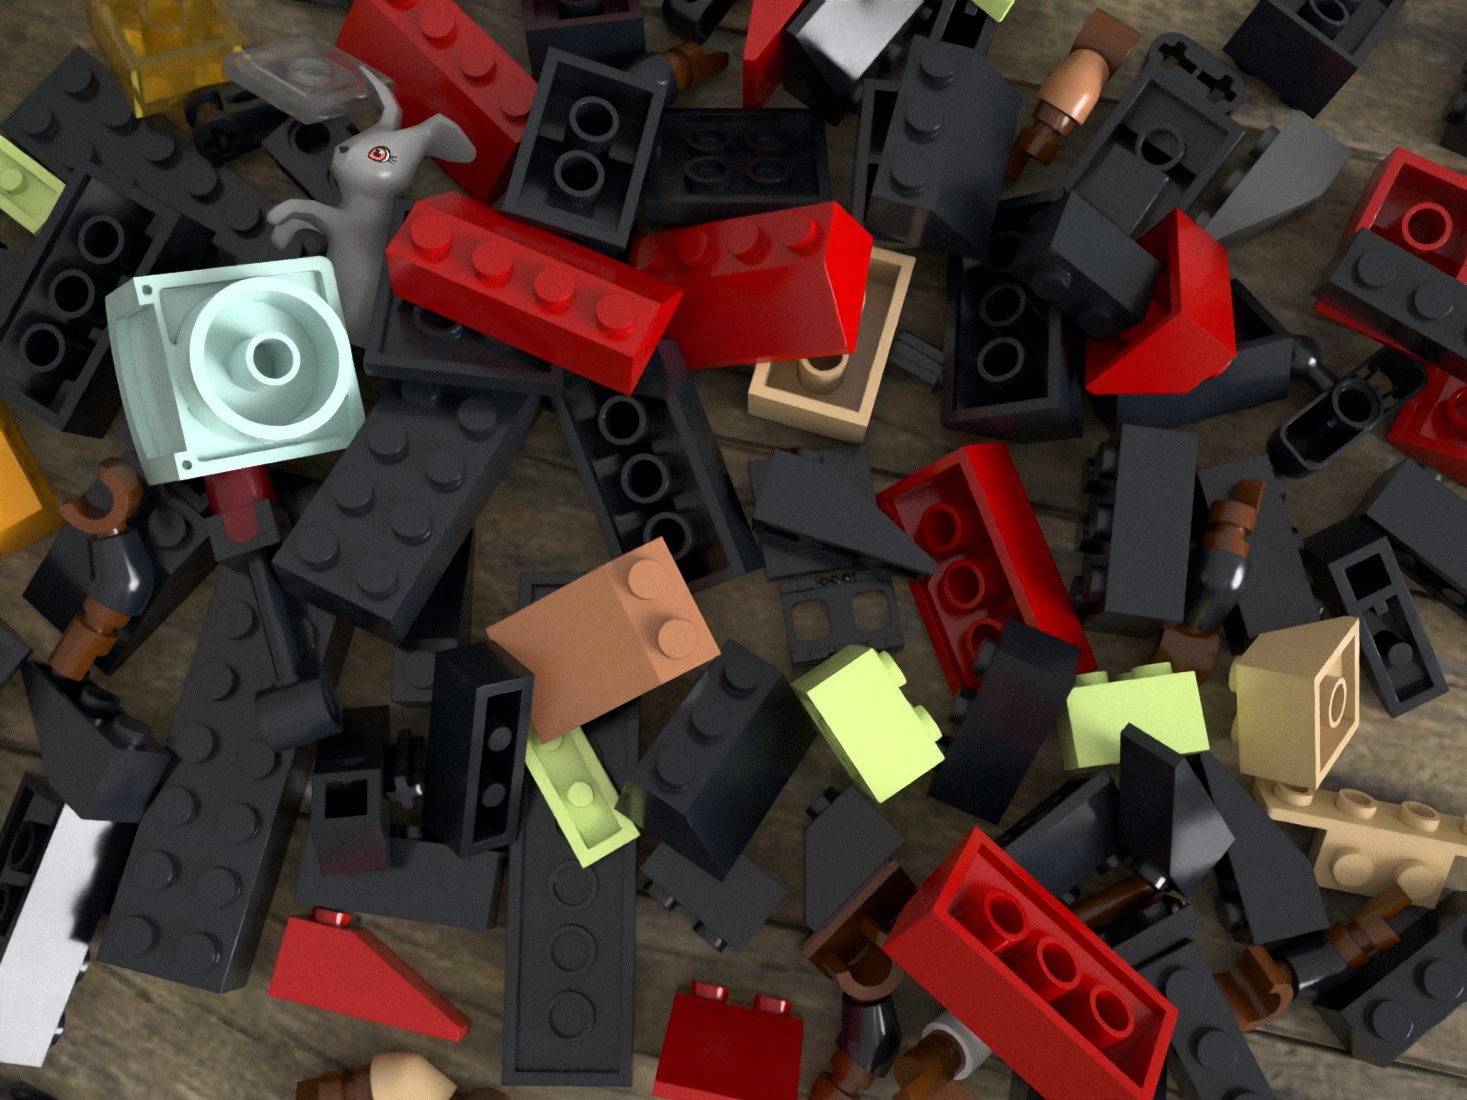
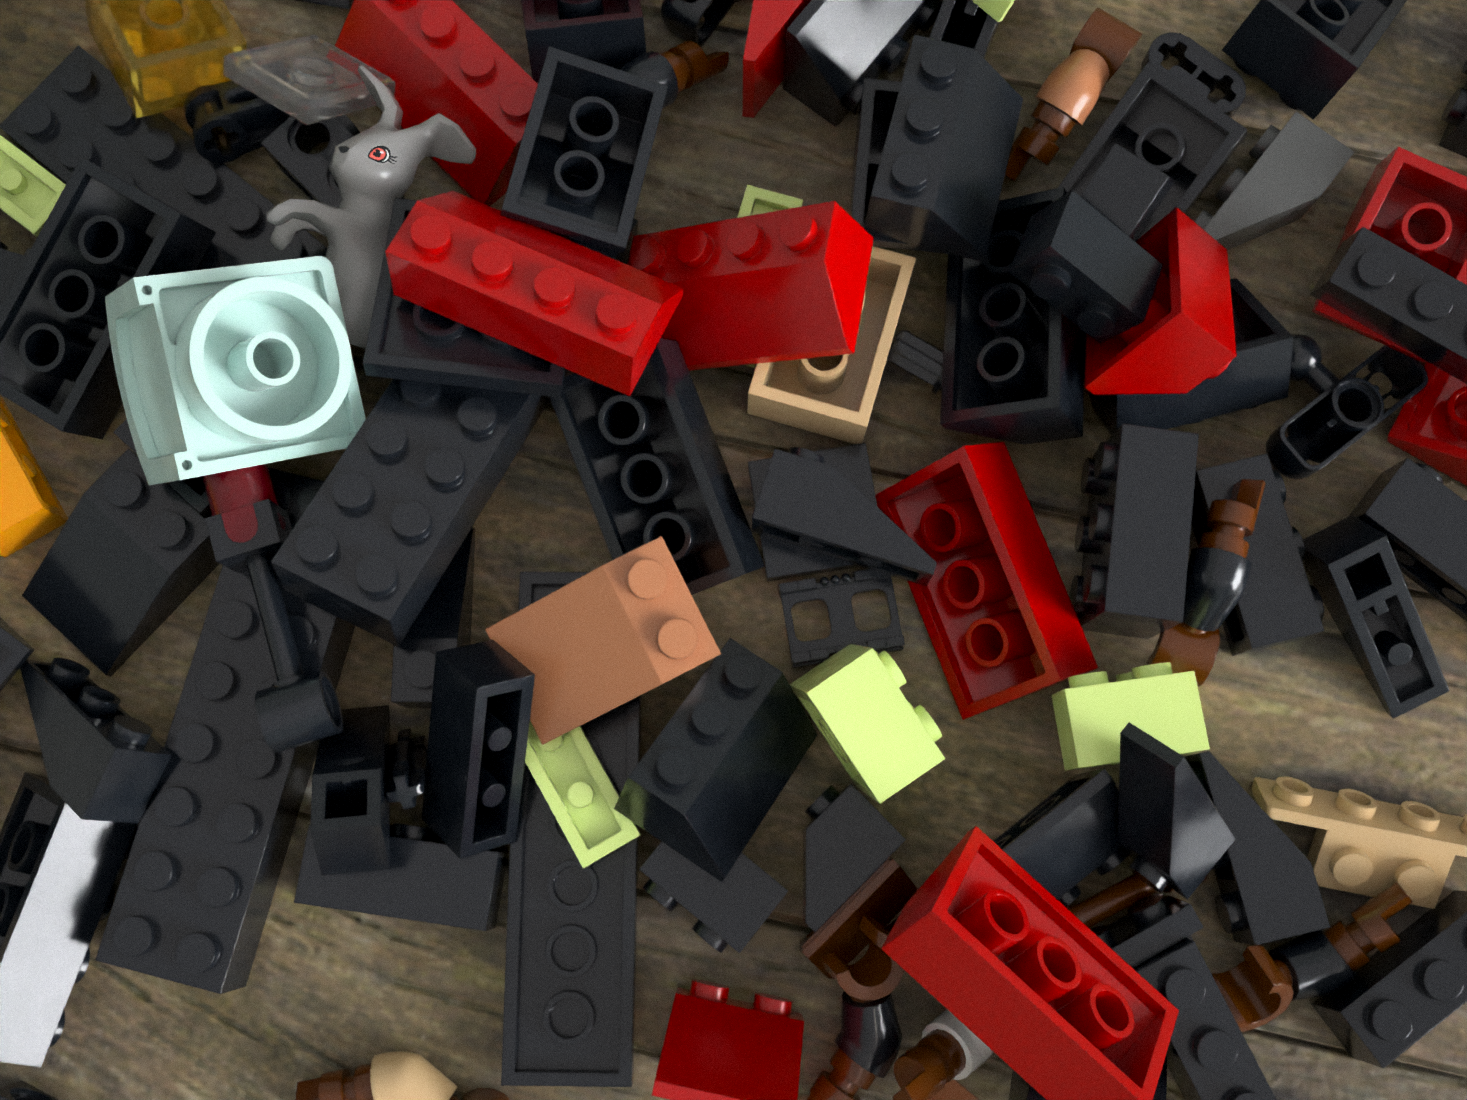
(119, 570): reddish brown piece -> none
(358, 975): red slope -> none
(735, 163): black plate -> none
(1002, 718): black brick -> none
(1297, 700): tan slope -> none

